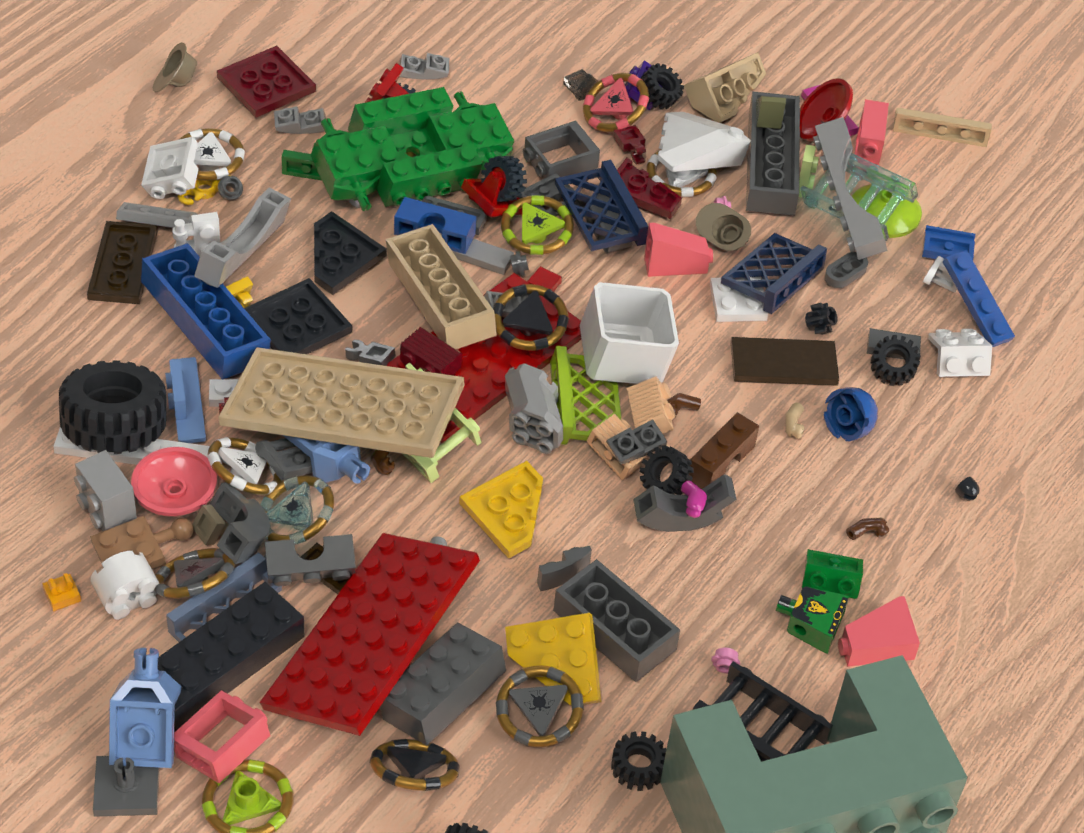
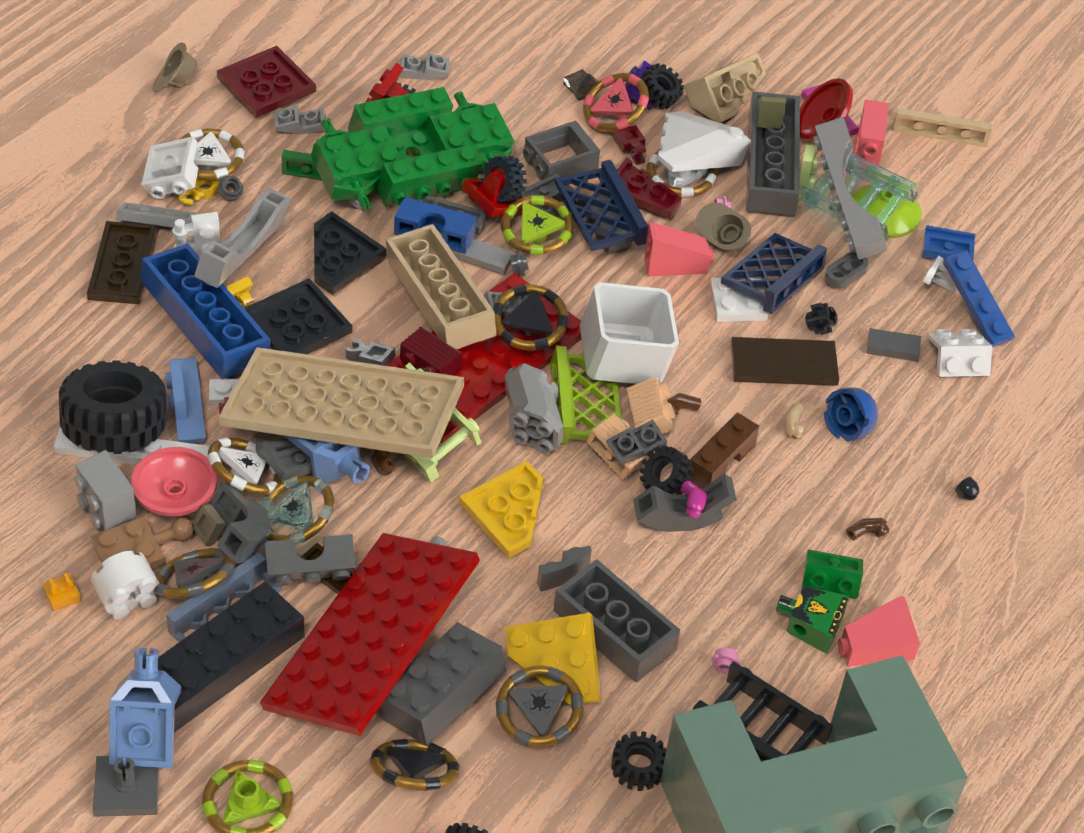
(222, 762): coral window -> none
(545, 278): red tile -> none
(898, 347): black tyre -> none

